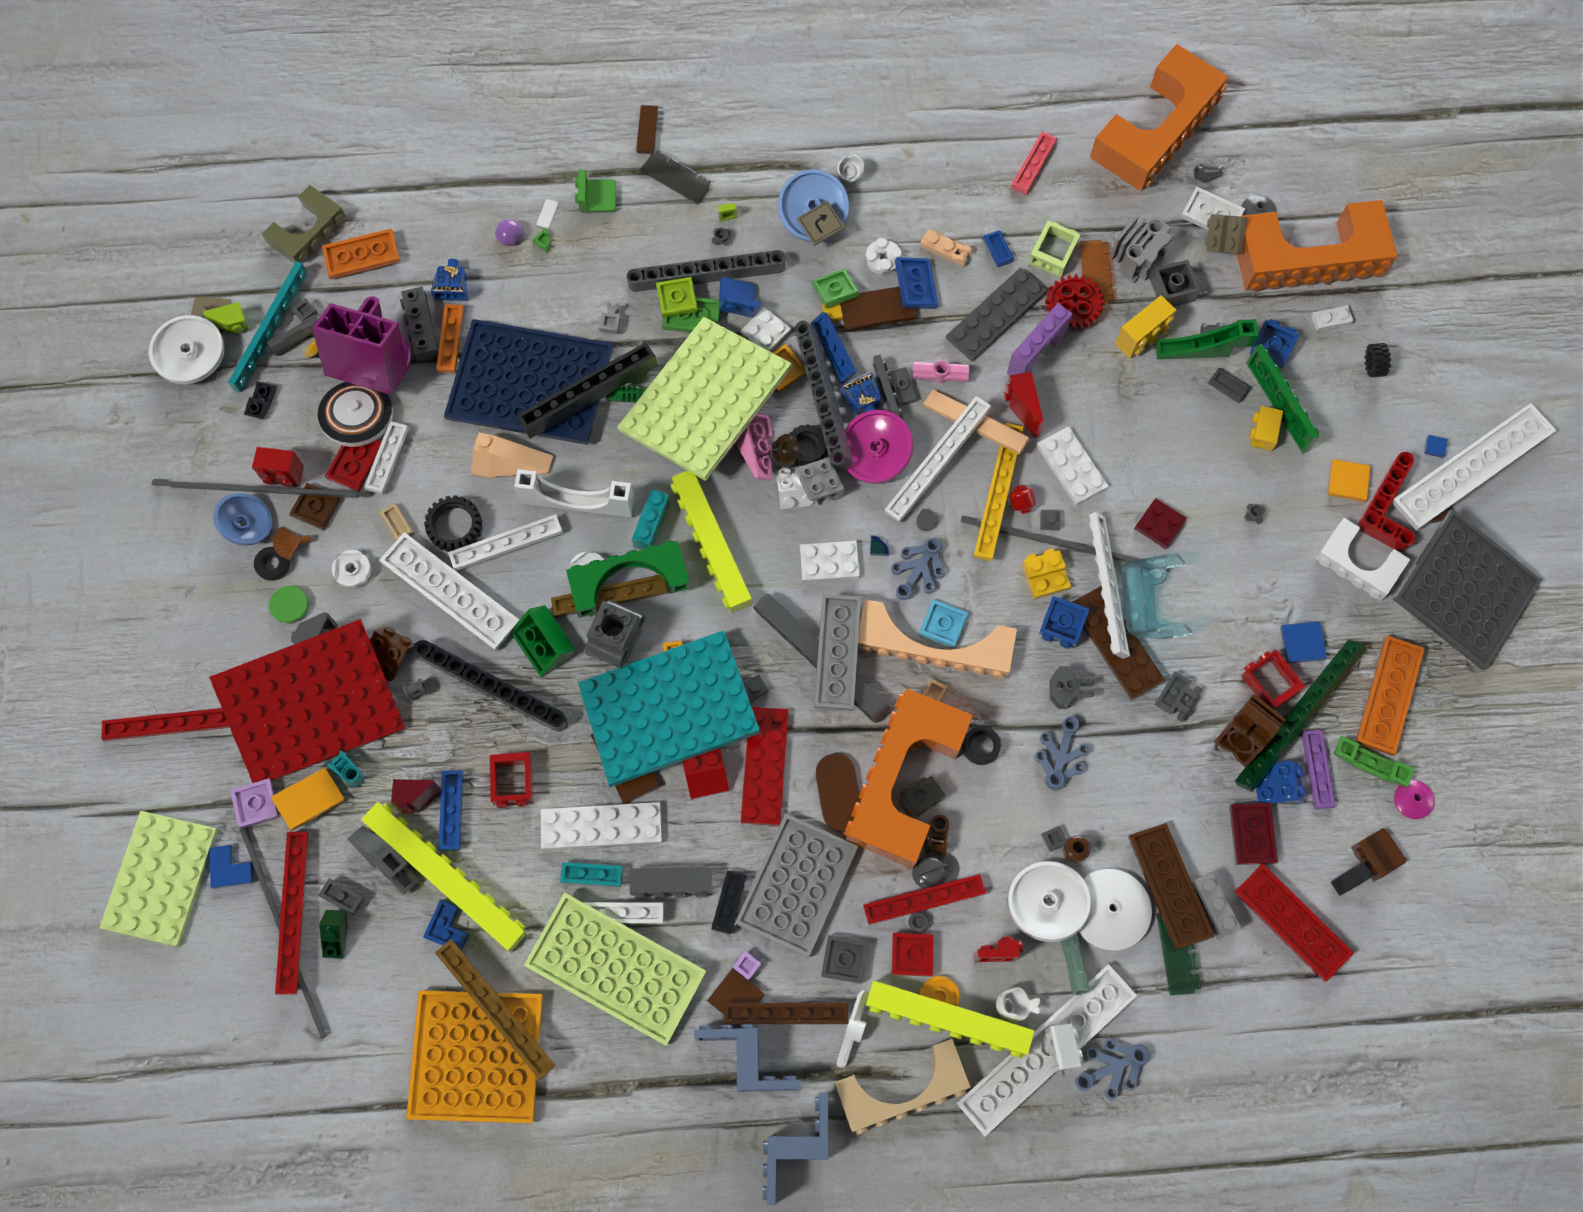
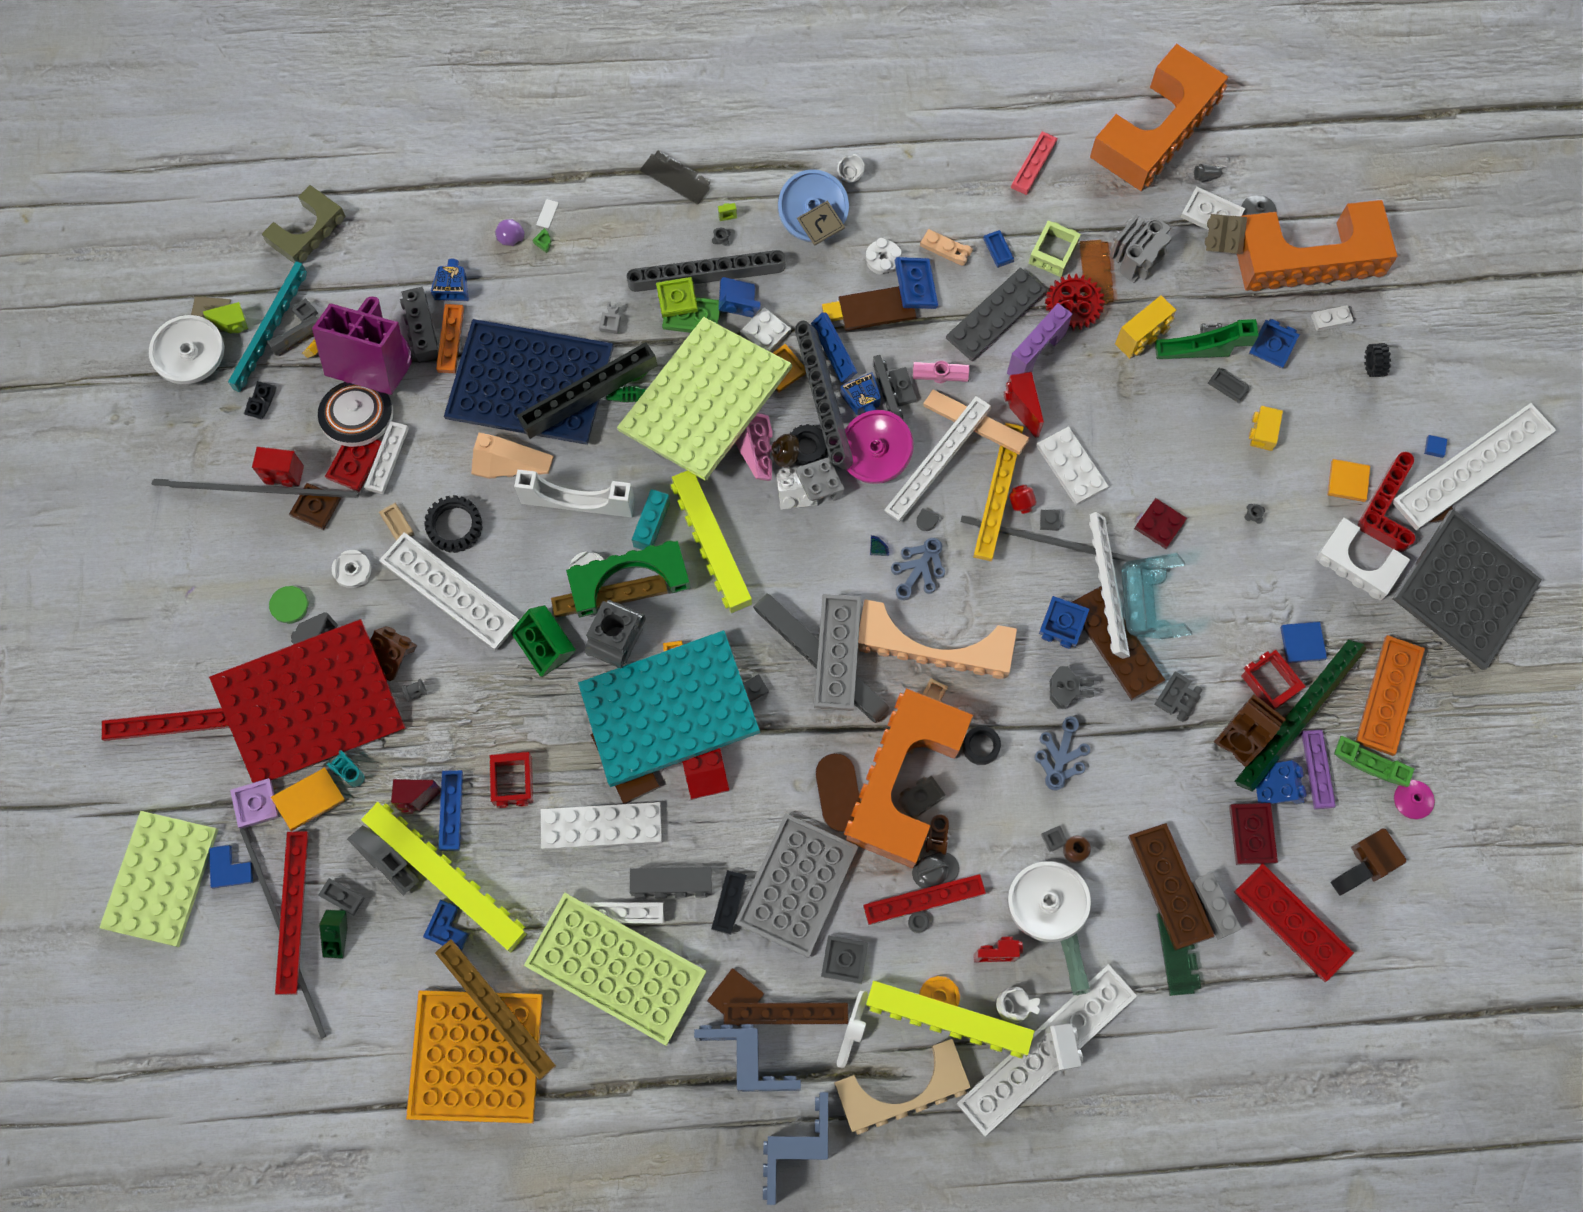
(247, 511): medium blue dish -> none
(270, 575): black tyre -> none
(286, 543): dark orange hand -> none
(360, 253): orange plate -> none
(483, 679): black beam -> none
(505, 542): white plate -> none
(591, 874): teal plate -> none
(595, 194): bright green bracket -> none
(647, 129): reddish brown tile -> none
(747, 965): lavender plate -> none
(765, 768): red plate -> none
(829, 561): white plate -> none
(835, 288): bright green tile -> none
(912, 954): red plate -> none
(943, 623): medium azure tile -> none
(1046, 573): yellow plate -> none
(1115, 1066): sand blue plant -> none
(1132, 916): white dish -> none
(1175, 283): dark grey brick -> none
(1282, 398): green plate -> none

